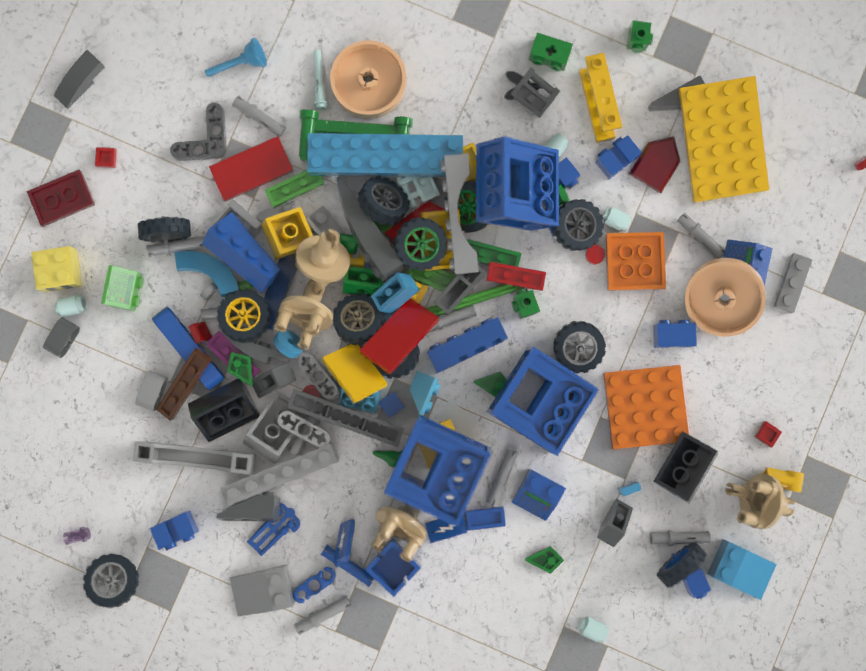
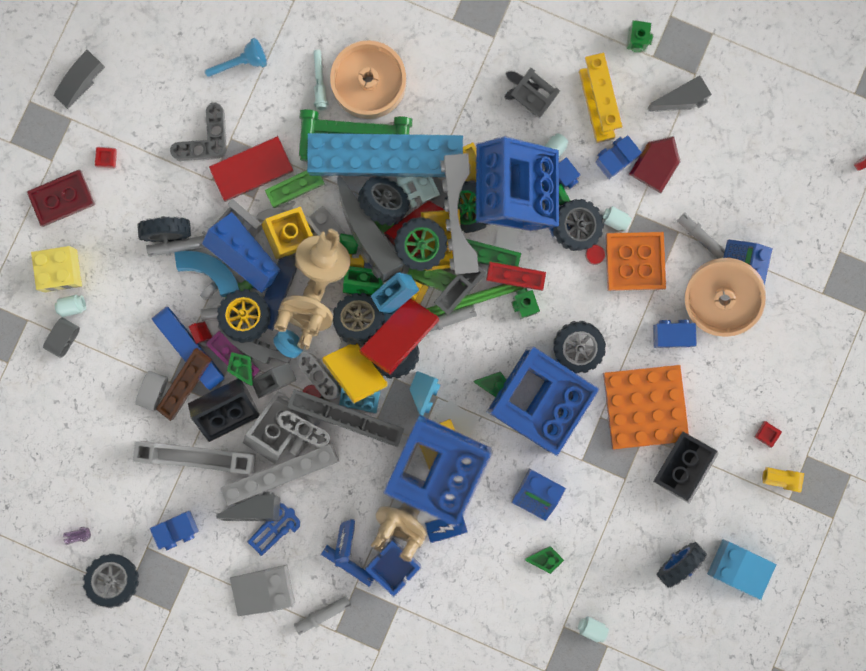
(122, 288): slope -> none
(252, 112): light grey pin -> none
(305, 585): blue piece -> none
(390, 457): green animal -> none
(391, 404): blue tile -> none
(467, 345): blue wedge -> none
(485, 518): blue tile -> none
(502, 477): light grey pin -> none
(559, 48): green brick -> none
(615, 523): dark grey slope -> none
(629, 488): dark azure tile -> none
(679, 537): light grey pin -> none
(697, 584): blue brick -> none
(724, 139): yellow plate -> none
(761, 501): tan piece -> none
(793, 283): light grey plate -> none

